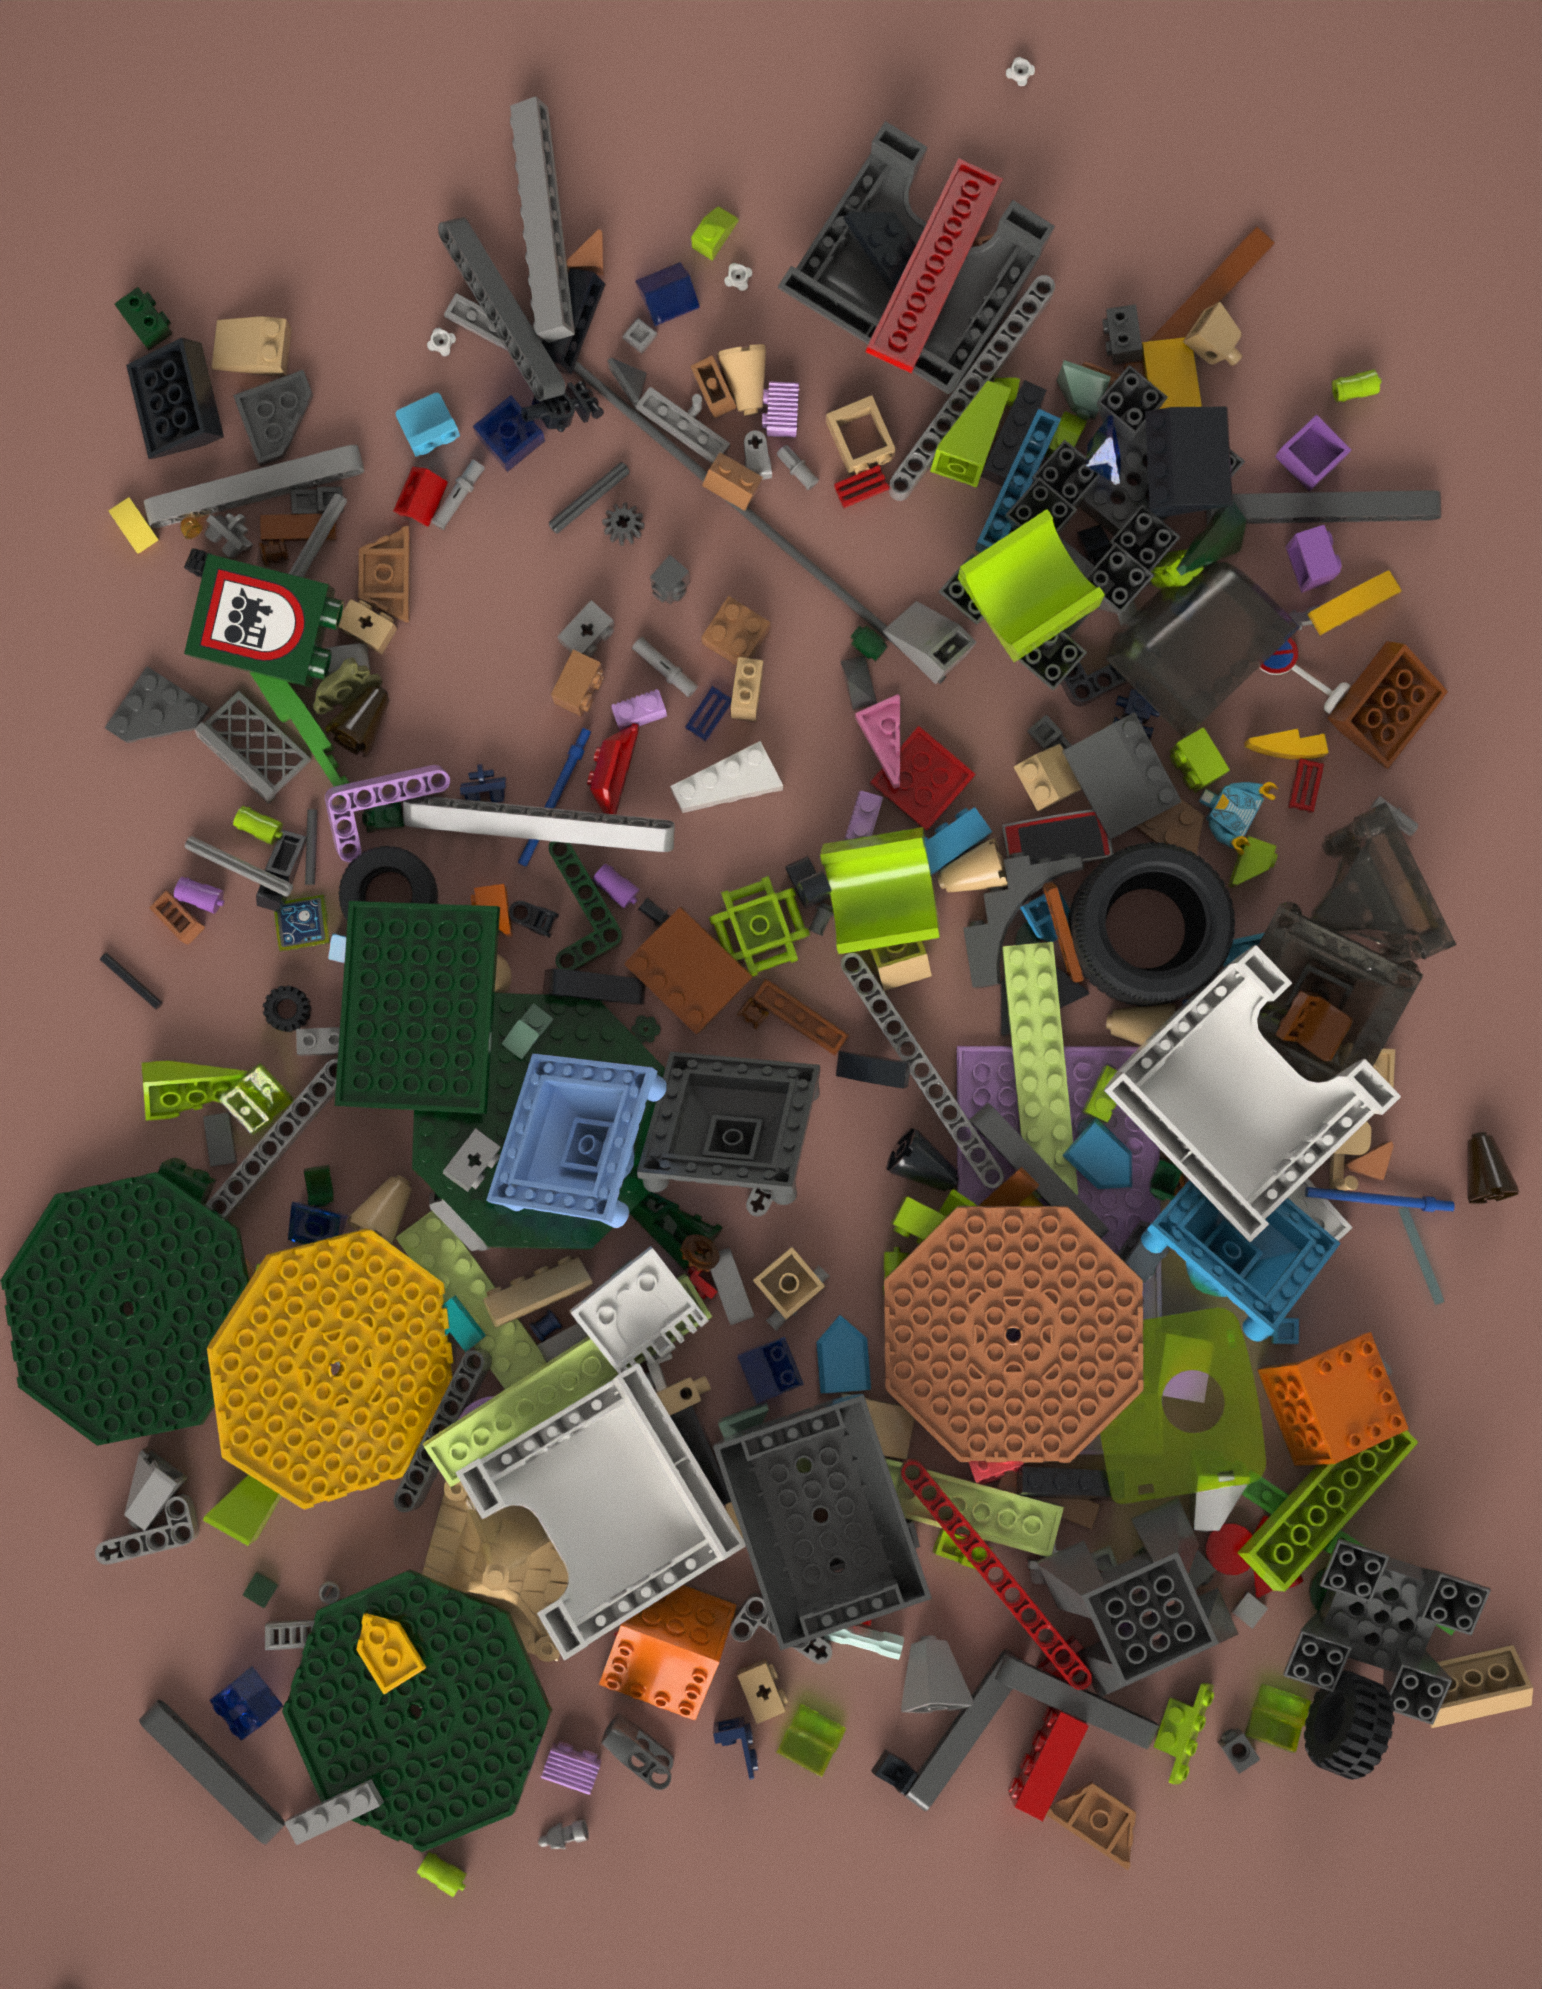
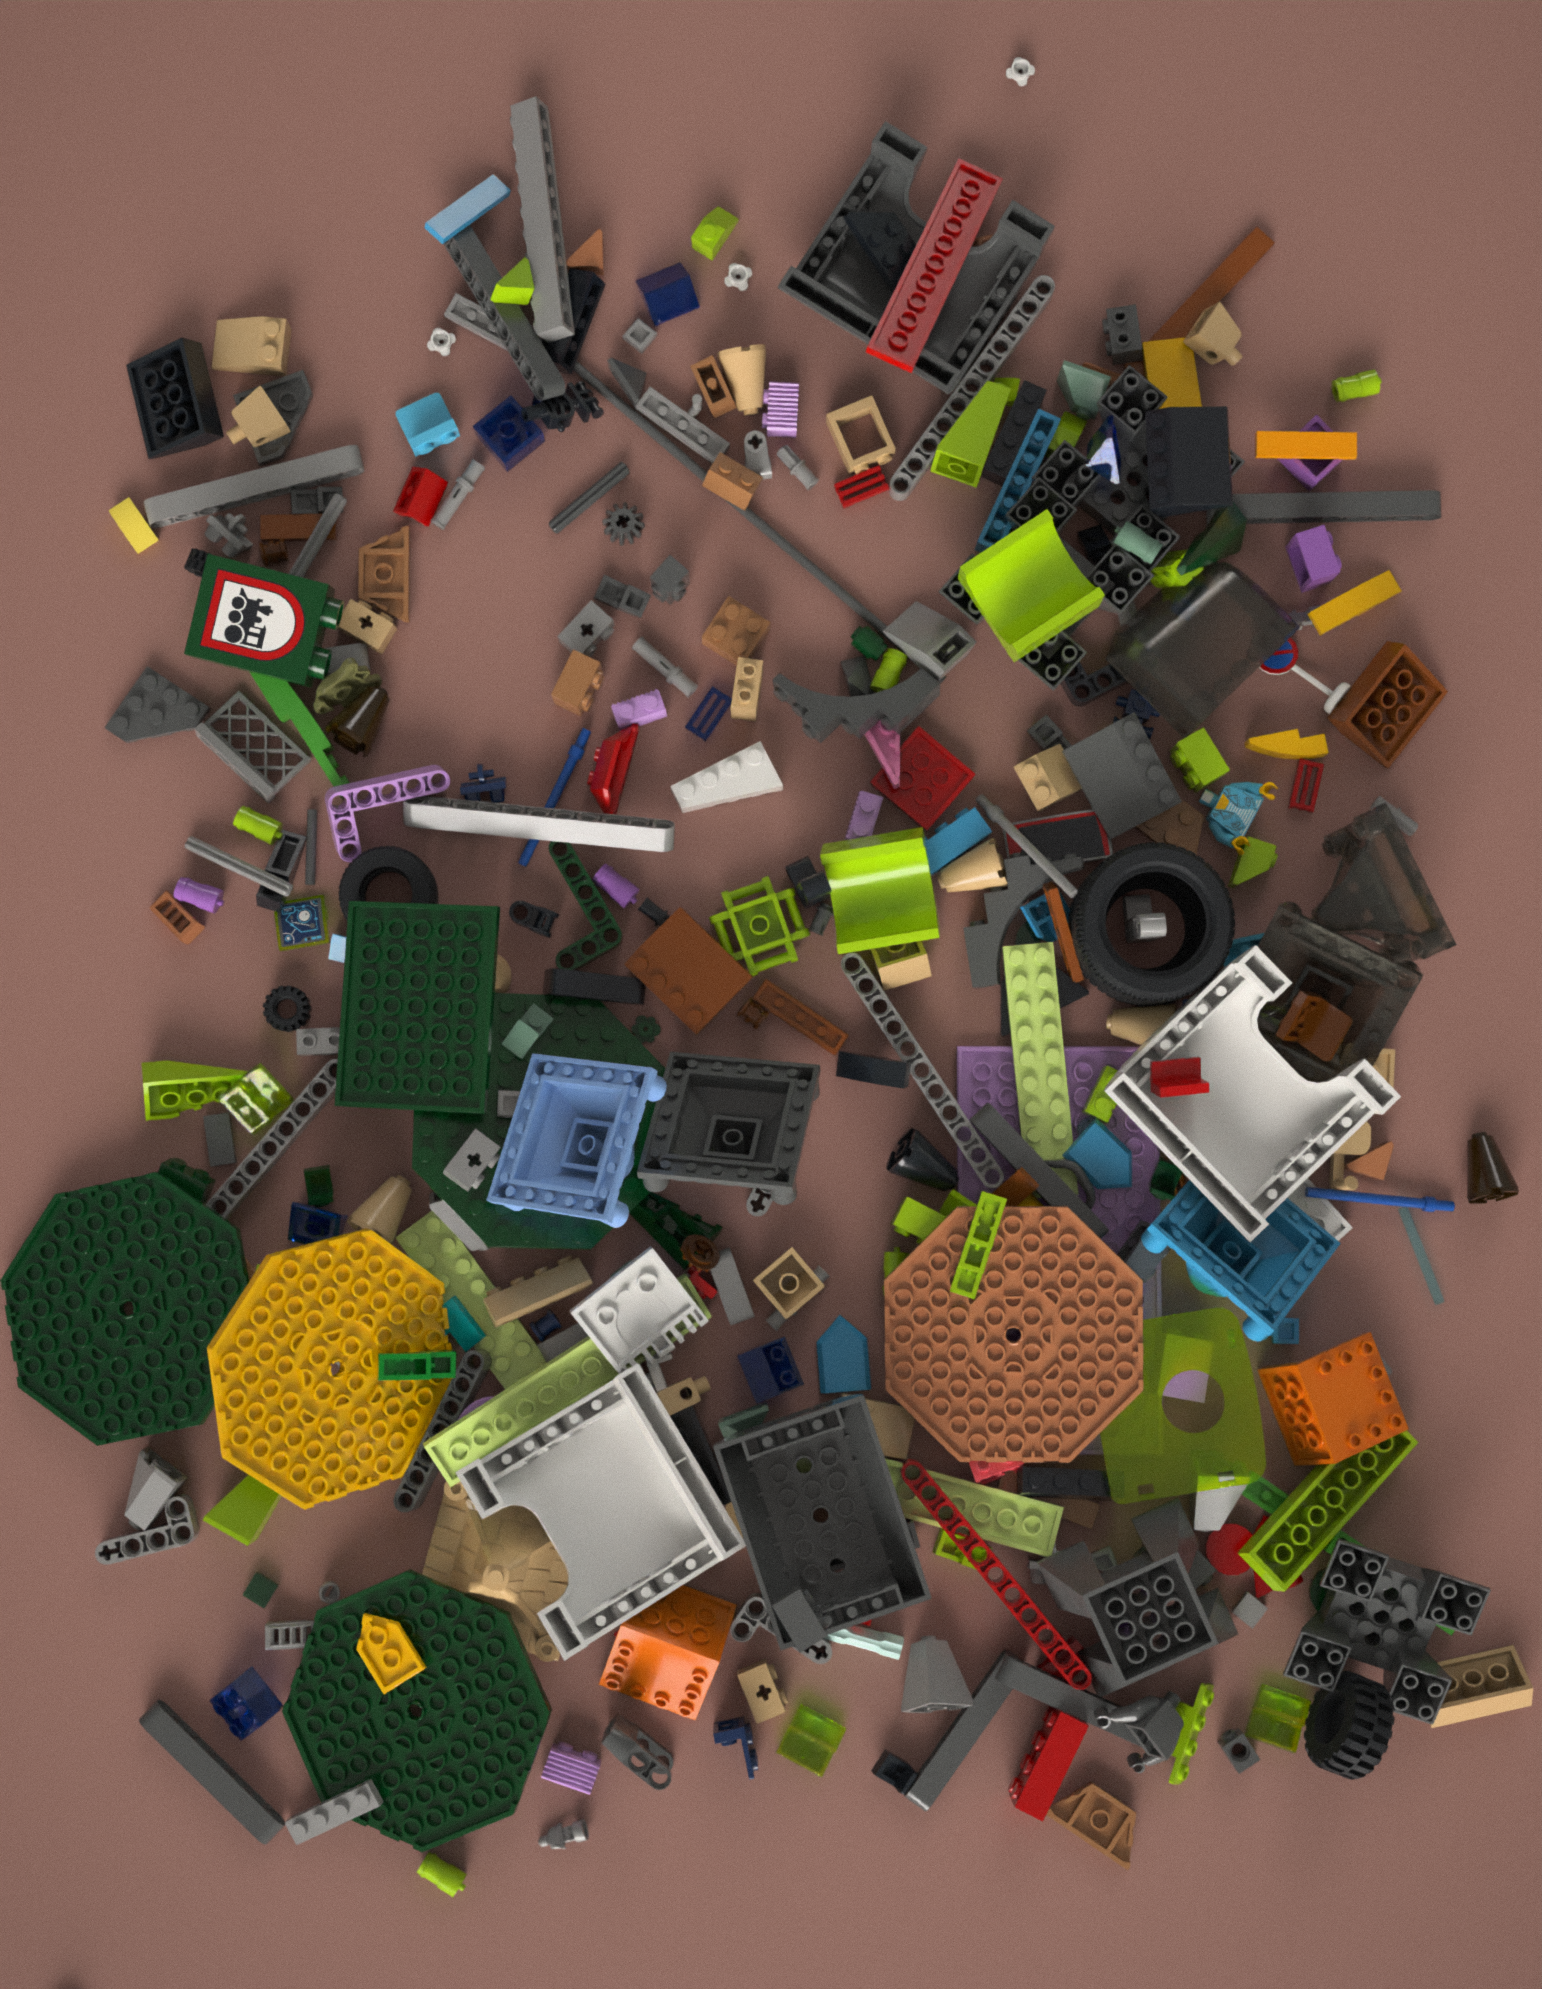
(131, 981): black bar -> none
(143, 318): dark green brick -> none
(190, 527): clear yellow hinge -> none
(257, 420): none -> tan torso
(383, 817): dark green bracket -> none
(417, 1365): none -> green slope
(467, 209): none -> dark azure tile
(495, 896): orange slope -> none
(506, 1103): none -> light grey tile
(515, 286): none -> lime slope
(622, 596): none -> dark grey slope
(799, 1618): none -> dark grey brick
(858, 714): none -> dark grey arch
(889, 670): none -> lime piece
(978, 1245): none -> lime slope
(996, 814): none -> light grey bar
(1080, 1175): none -> dark grey animal
(1136, 541): none -> sand green piece
(1140, 922): none -> light grey beam
(1153, 1725): none -> dark grey torso
(1177, 1077): none -> red panel
(1305, 445): none -> light orange tile

